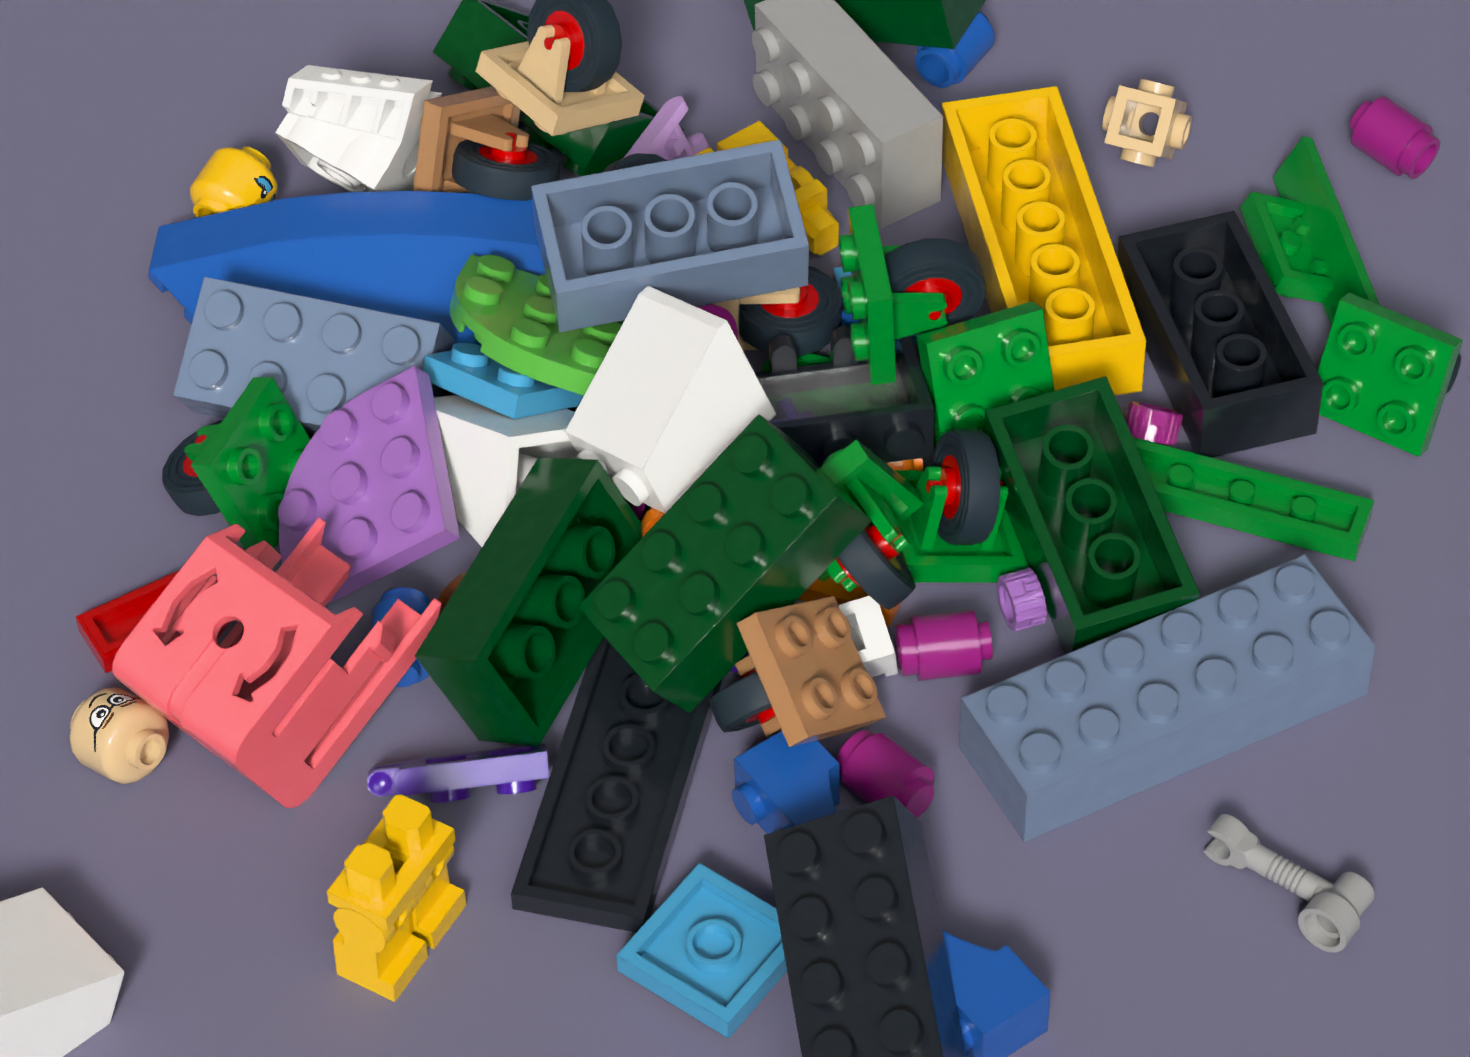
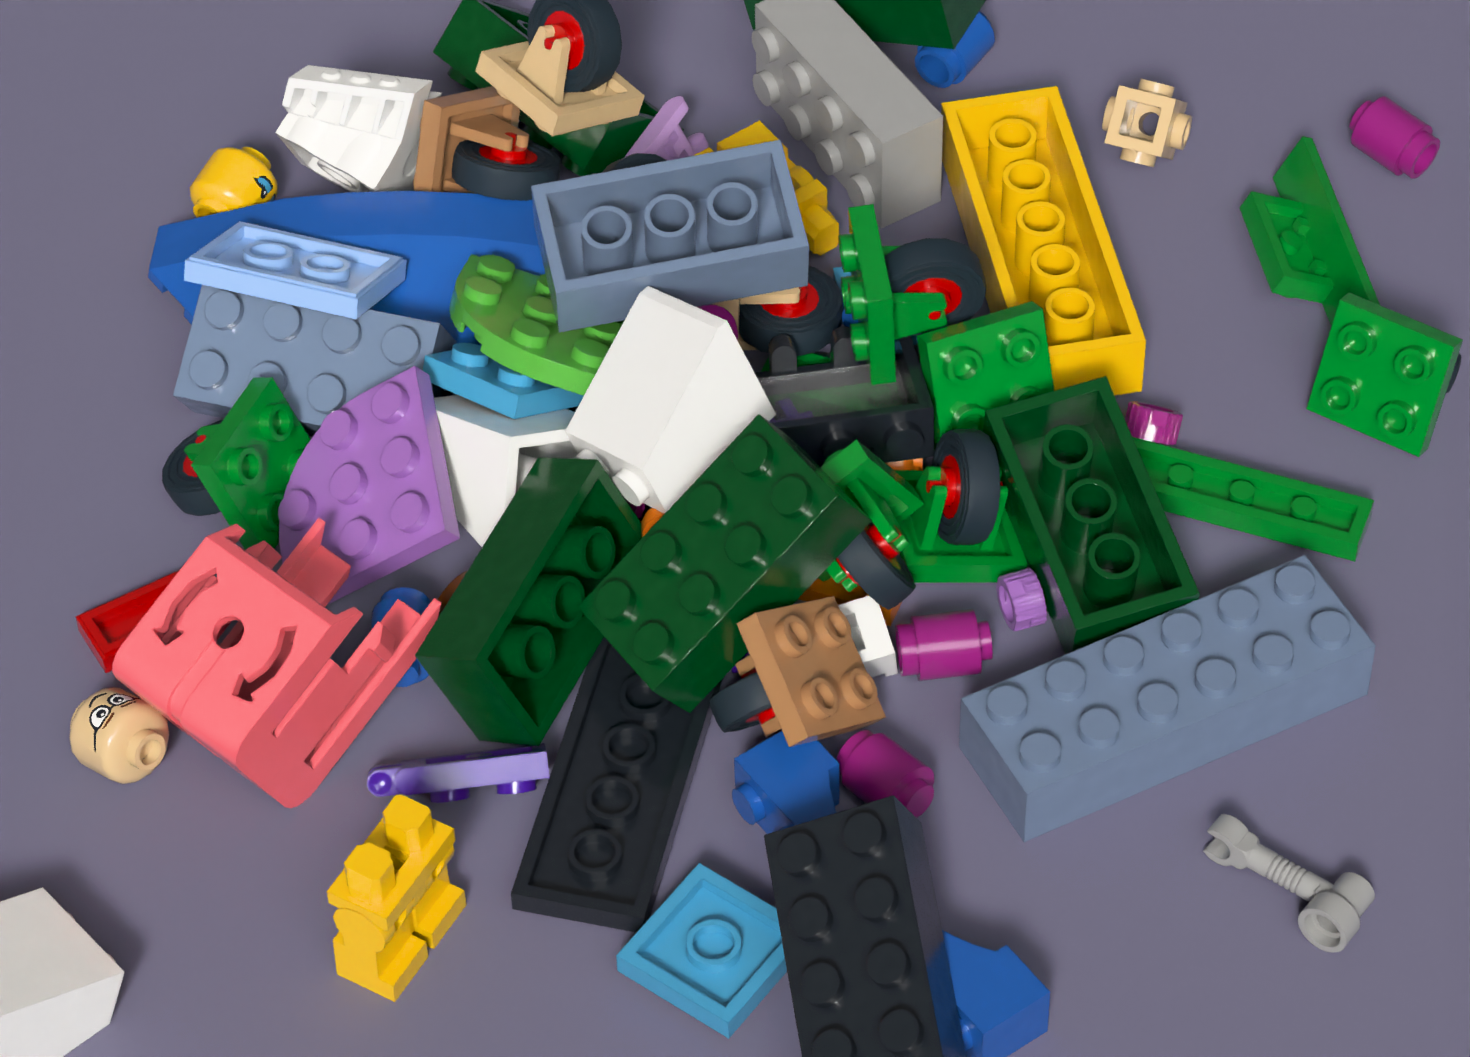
(296, 270): none -> light blue tile
(1220, 336): black brick -> none

